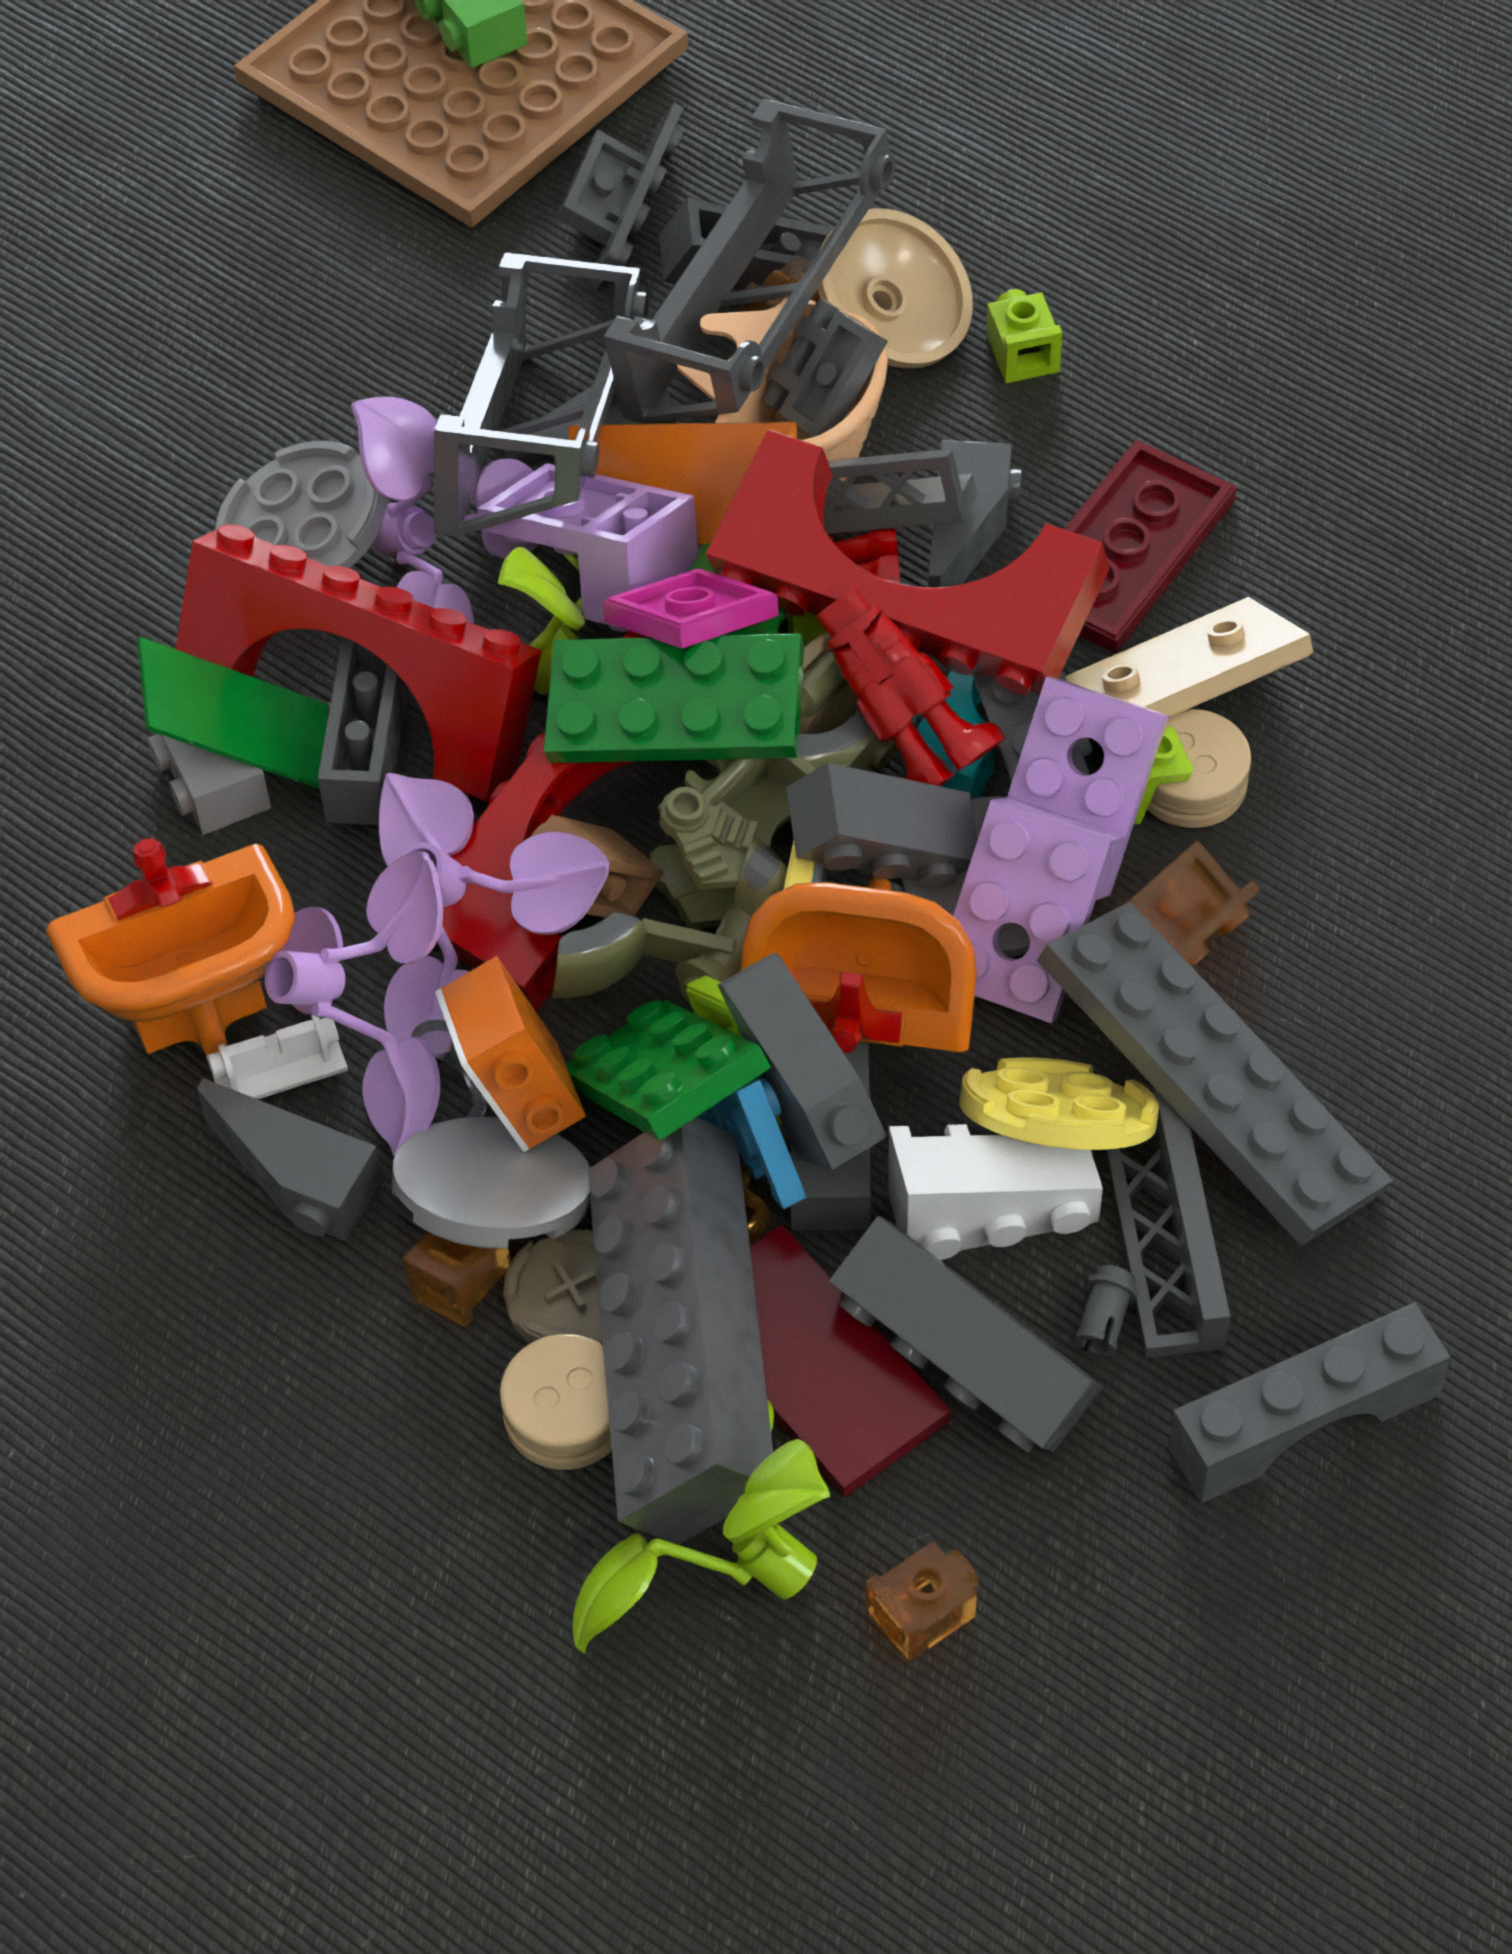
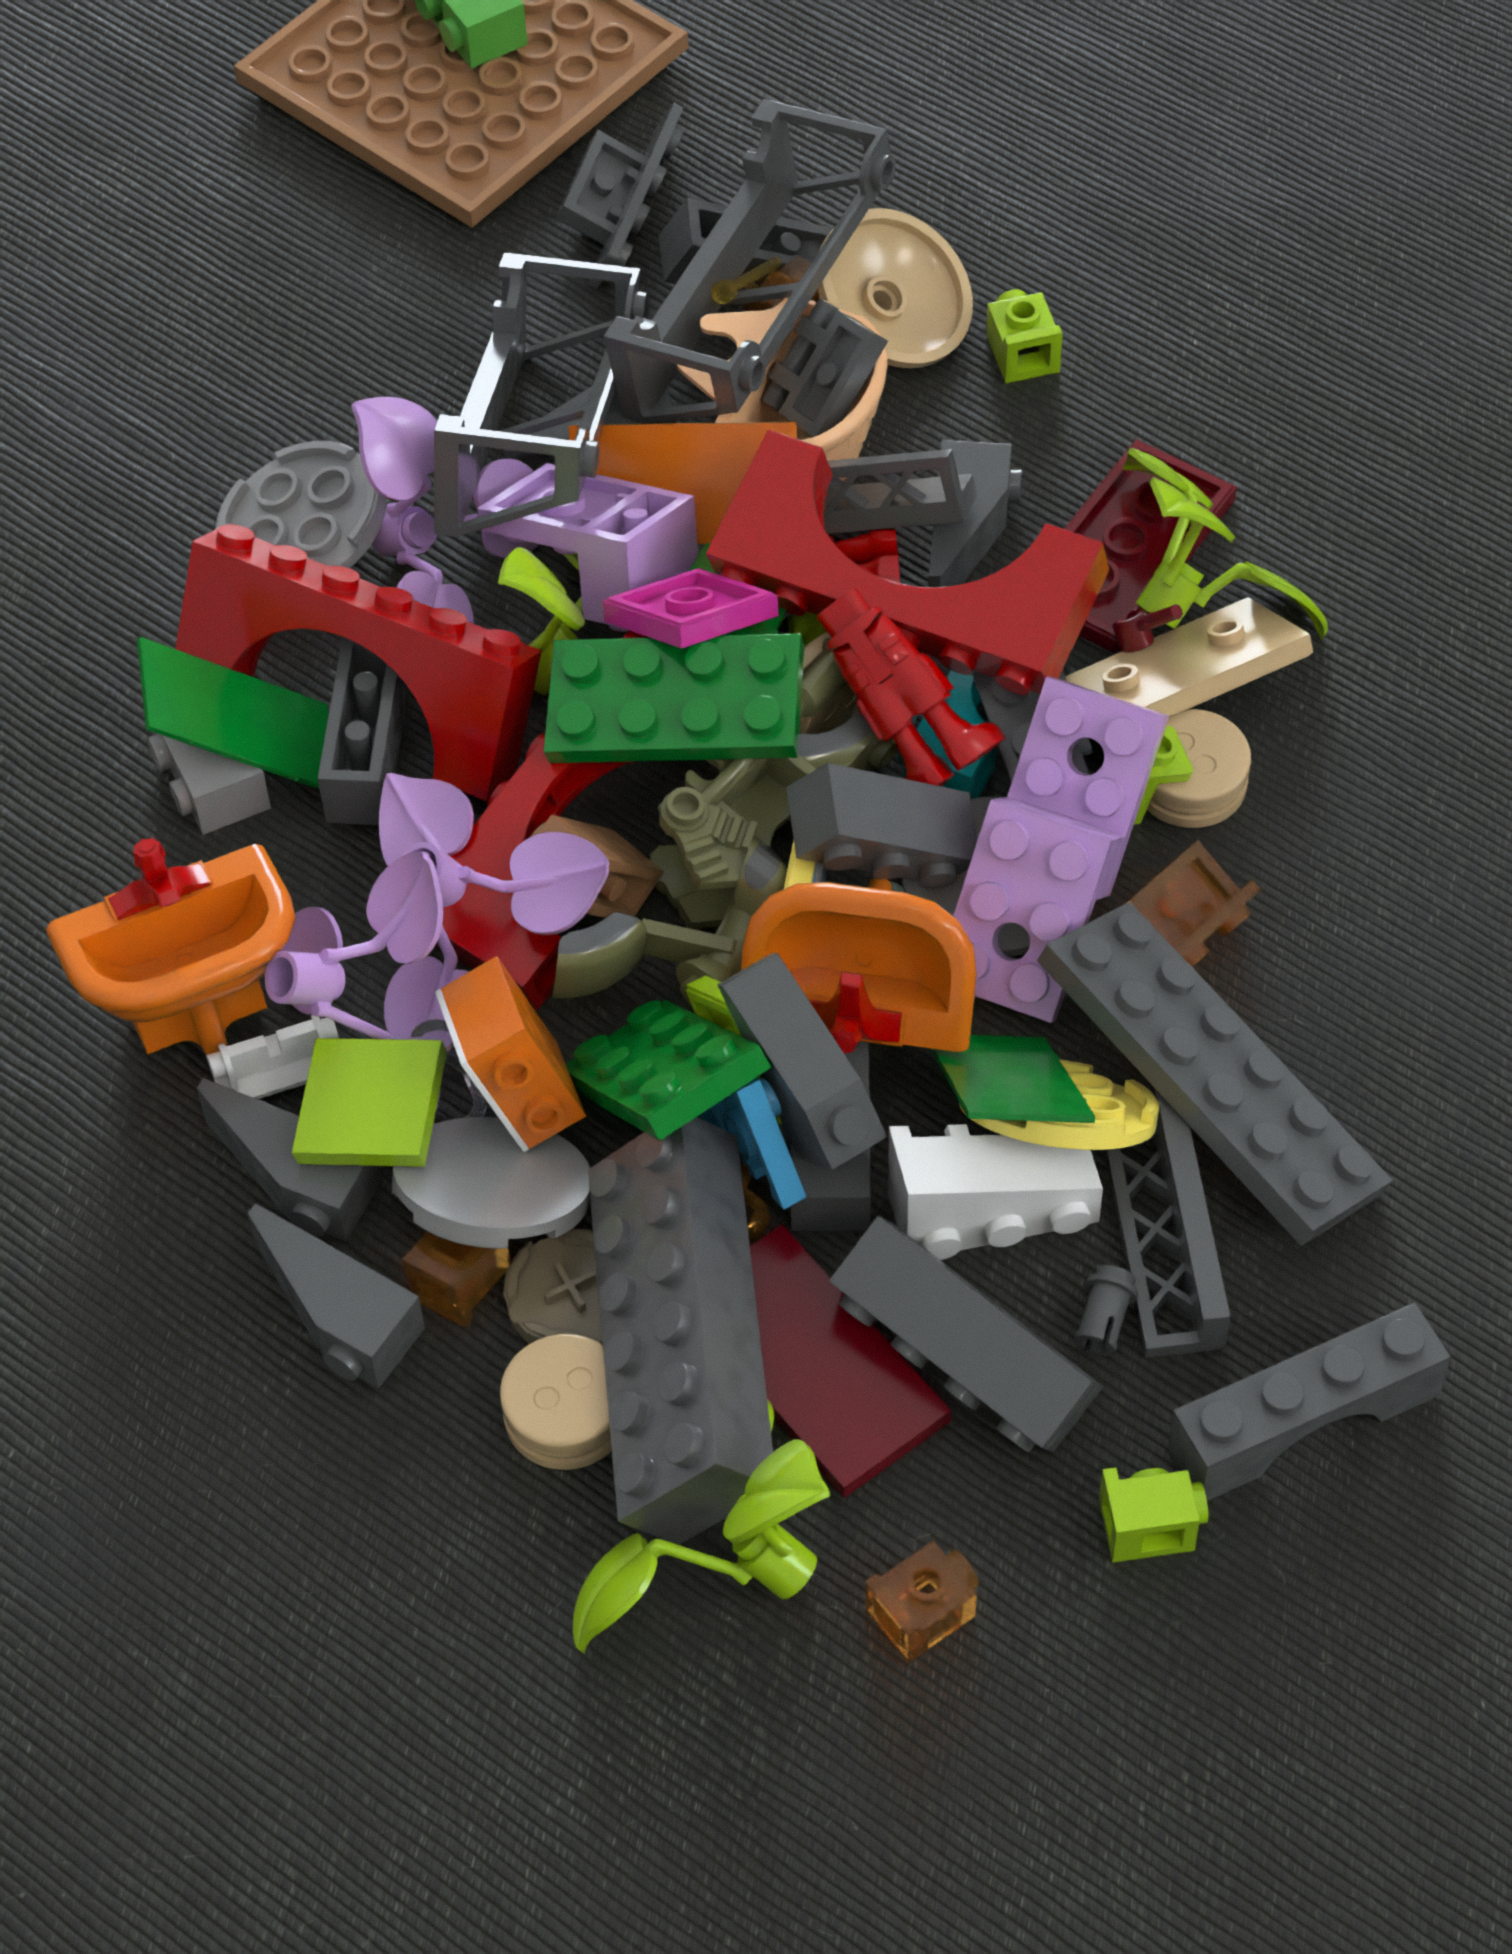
(348, 1309): none -> dark grey slope
(369, 1102): none -> lime tile
(726, 290): none -> clear yellow piece
(1013, 1081): none -> green window
(1136, 630): none -> dark red hand
(1151, 1513): none -> lime brick
(1177, 581): none -> lime plant

